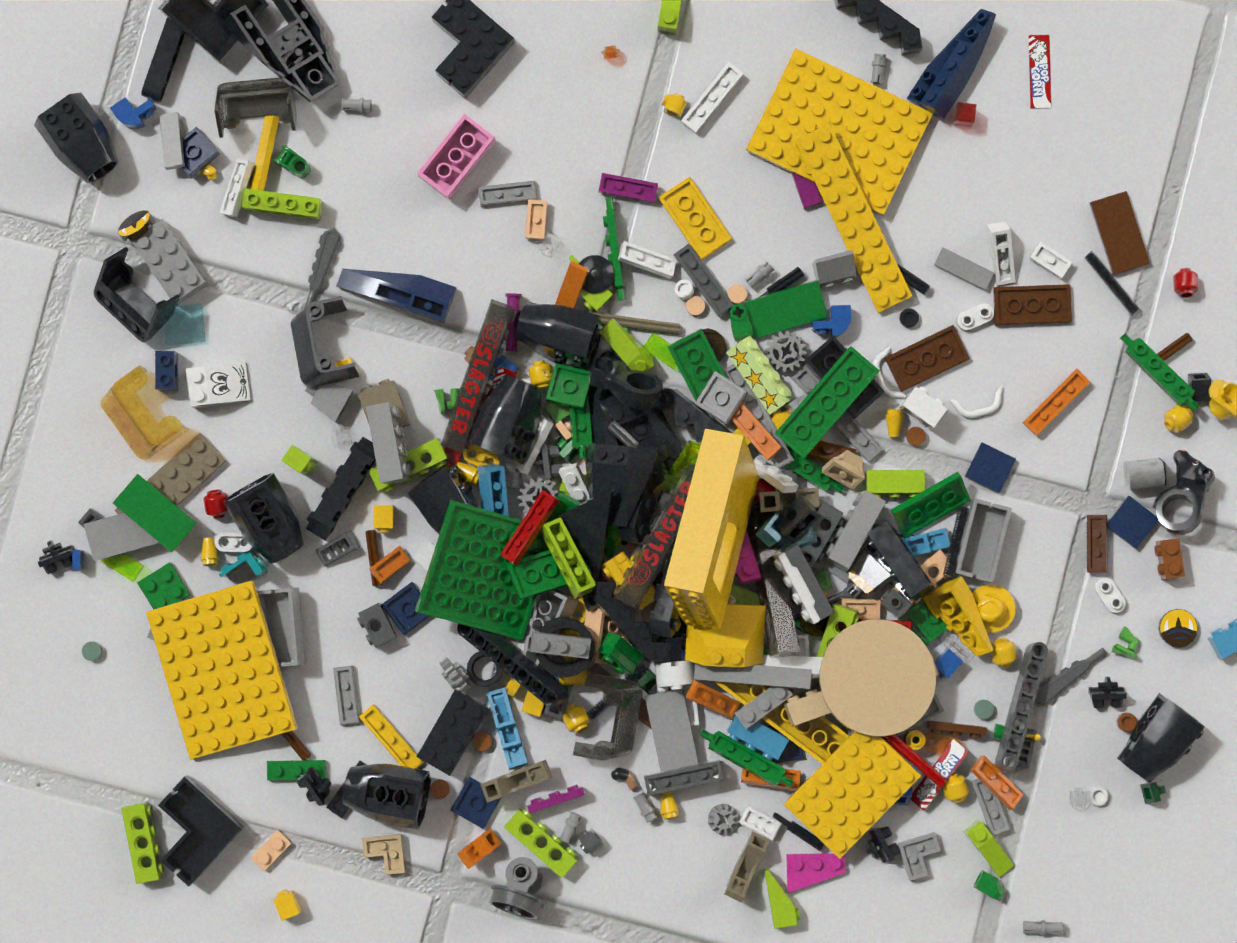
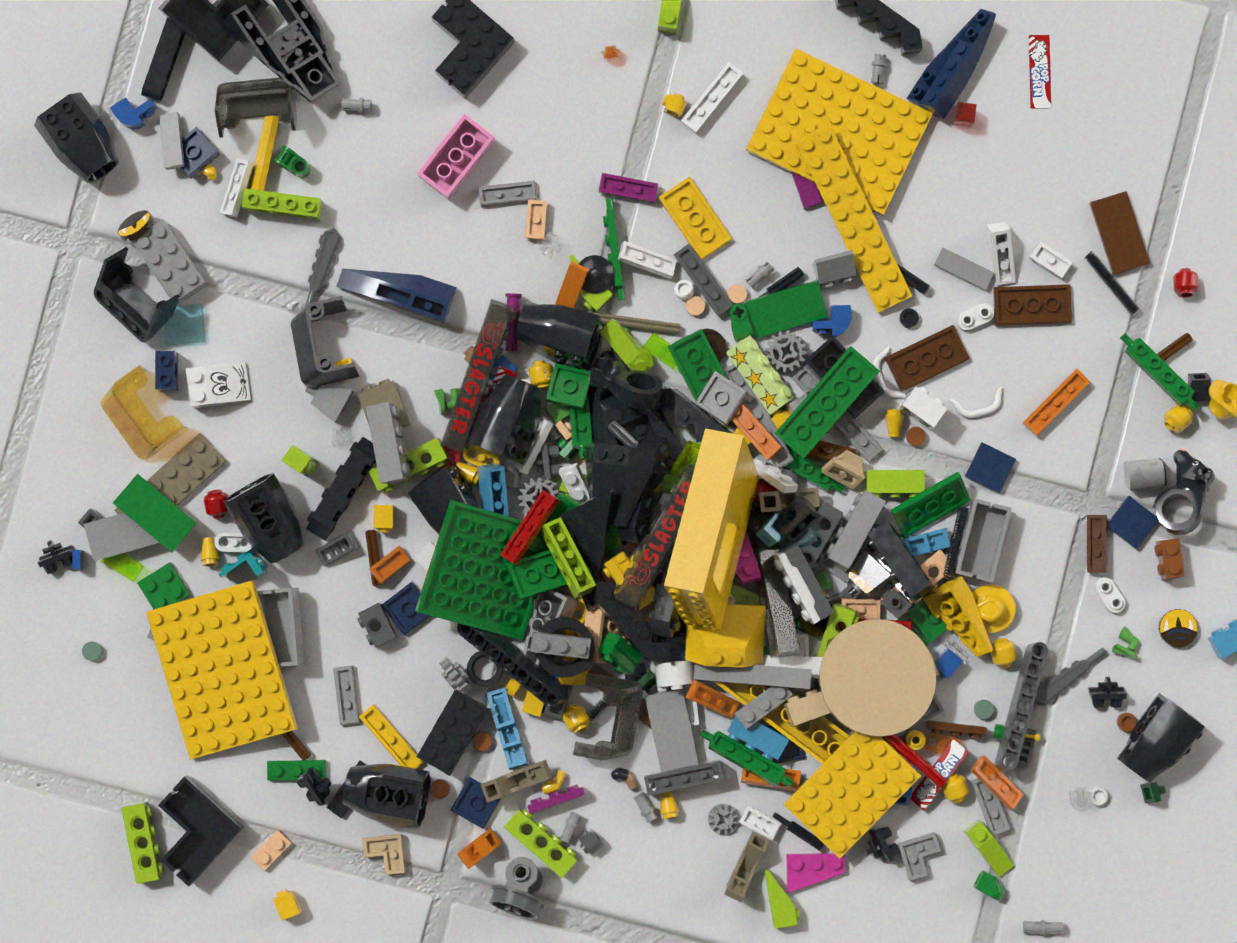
(554, 784): none -> yellow arm

